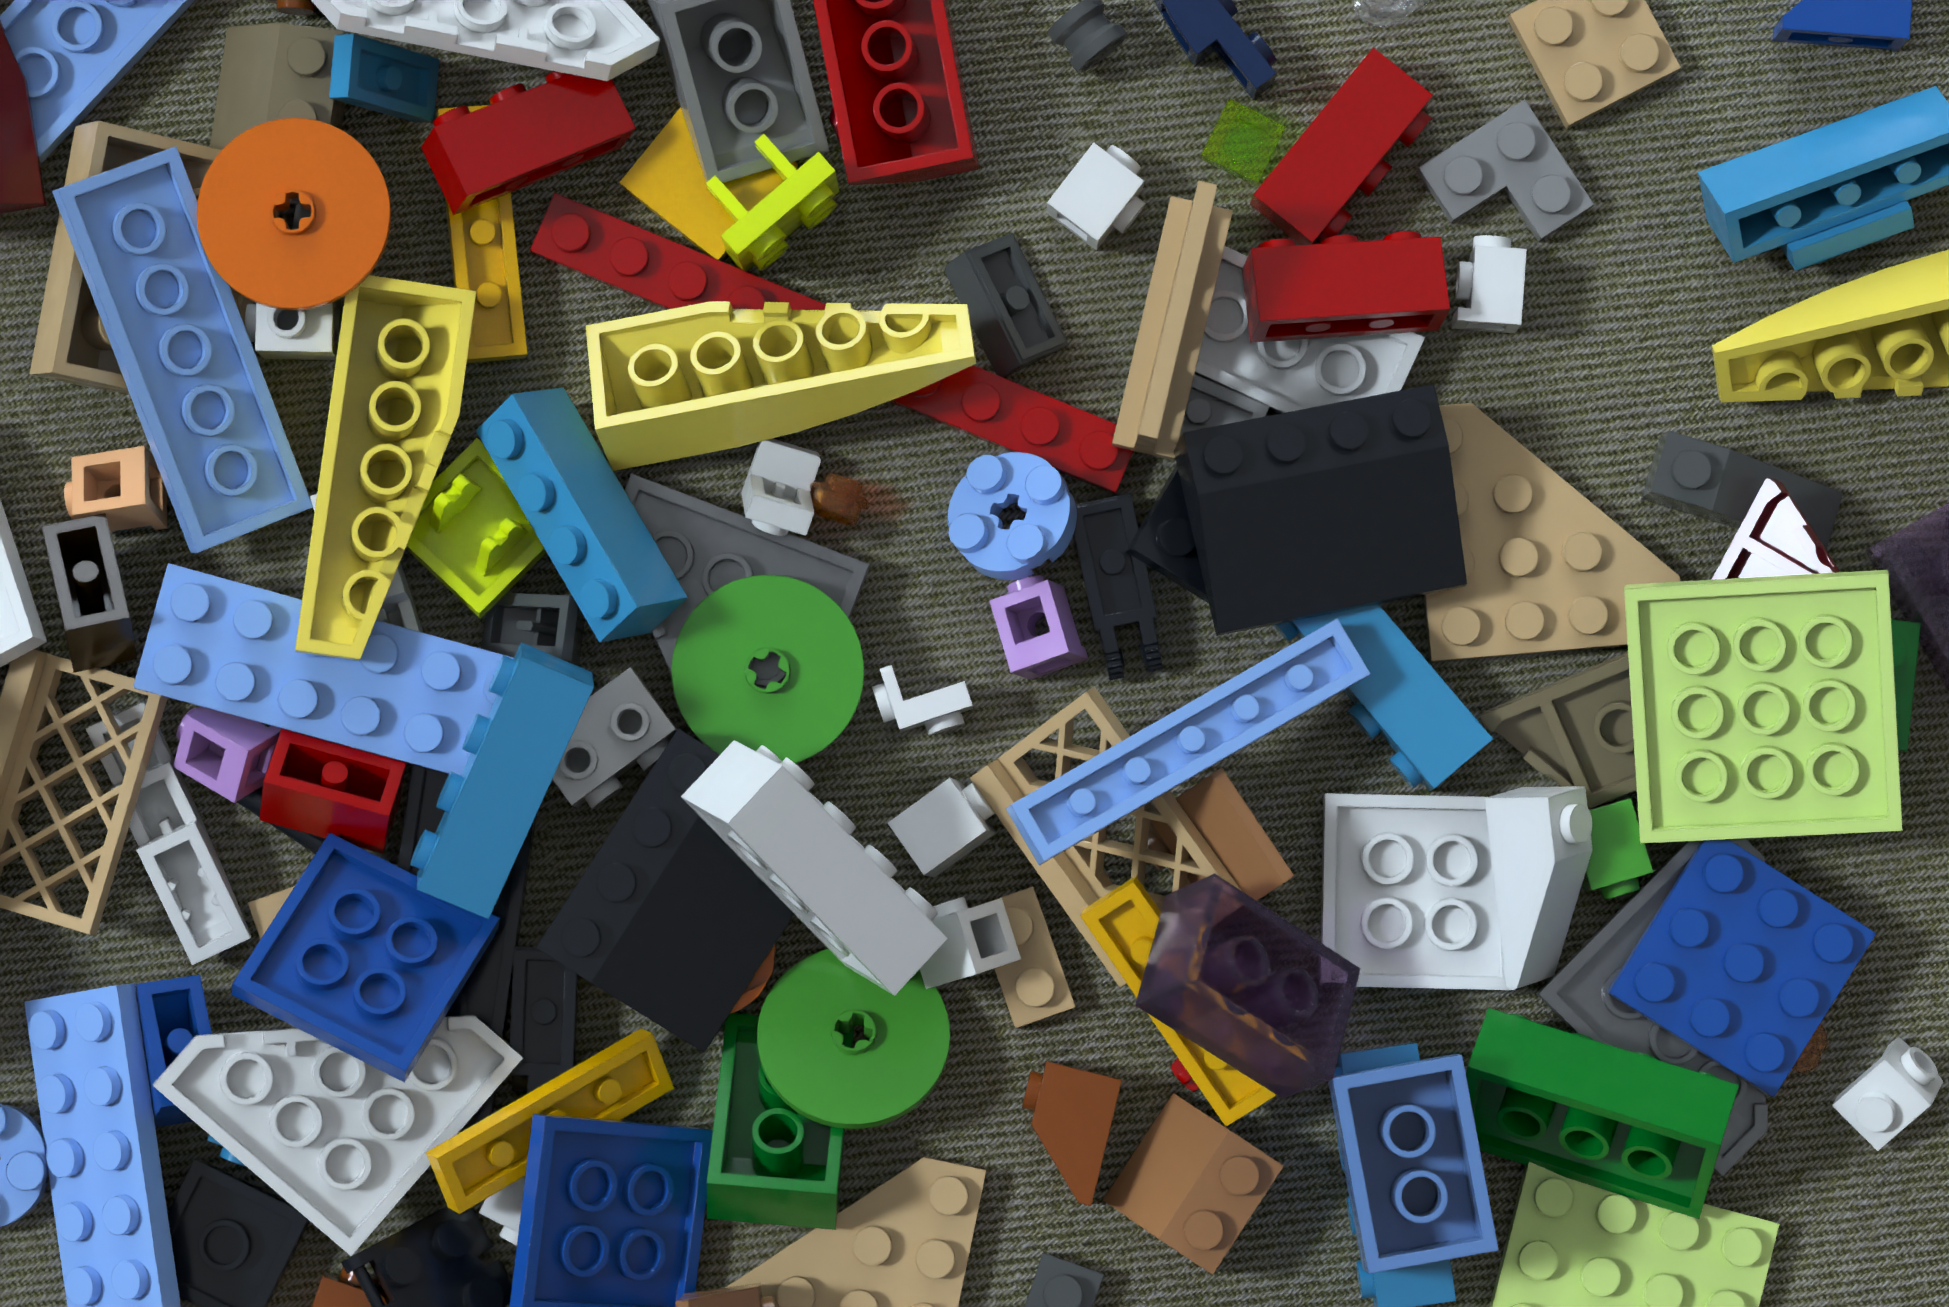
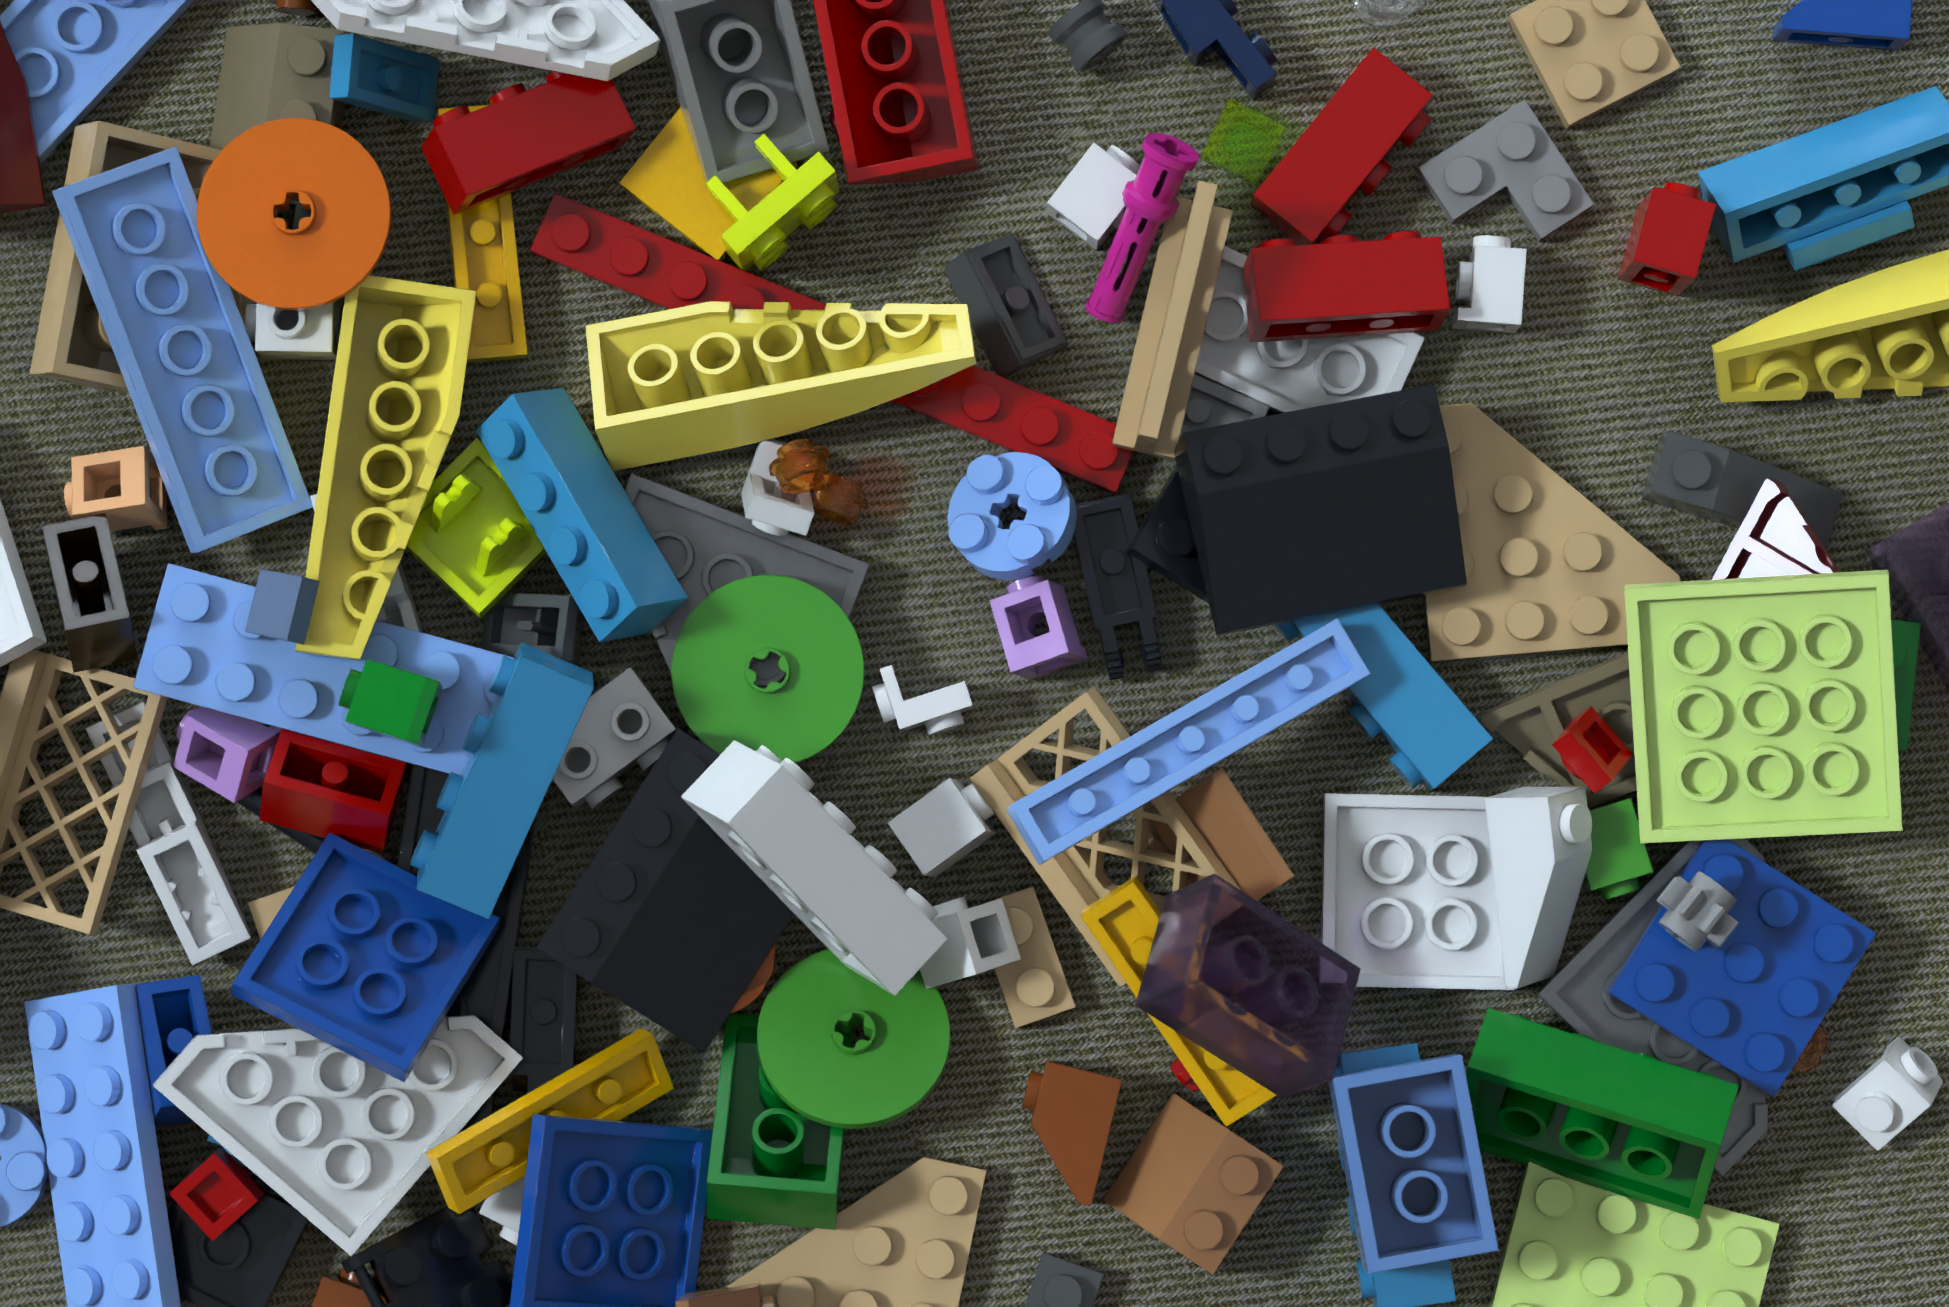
(216, 1193): none -> red plate
(282, 606): none -> sand blue tile
(390, 702): none -> green slope
(800, 466): none -> clear orange plate
(1145, 198): none -> dark pink pin
(1591, 750): none -> red plate
(1667, 239): none -> red brick
(1697, 911): none -> light grey gear

